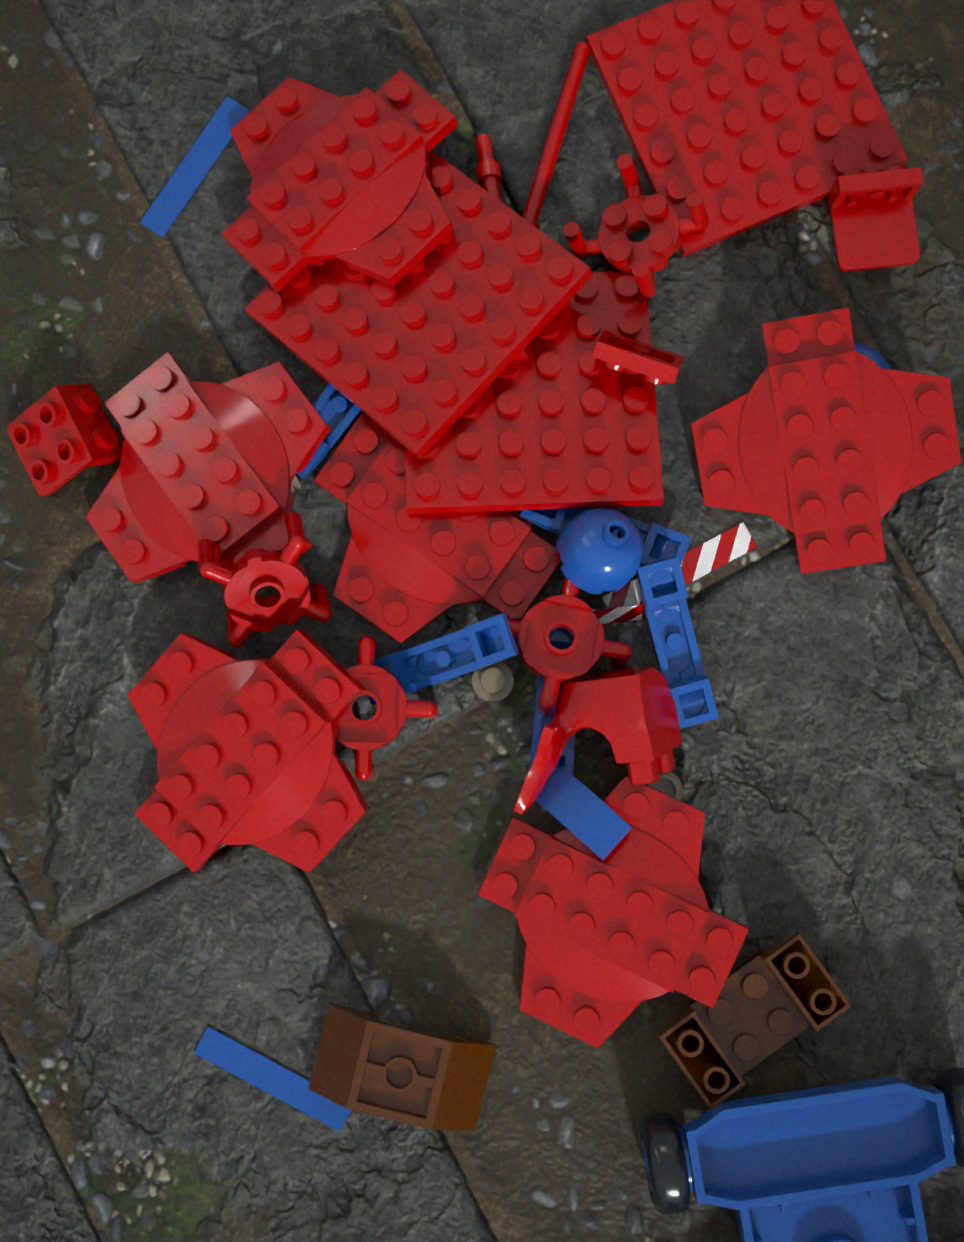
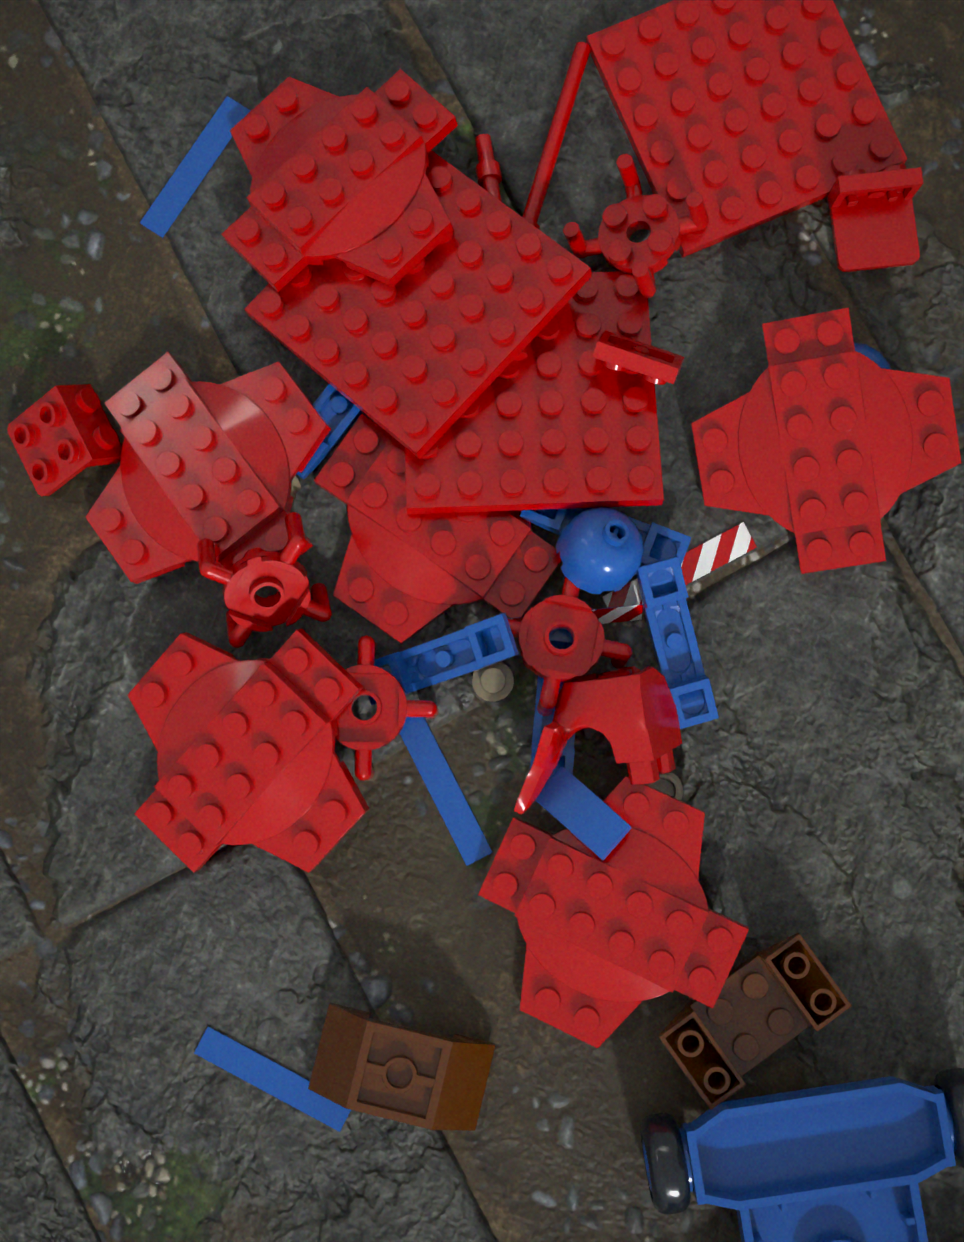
(444, 790): none -> blue sticker

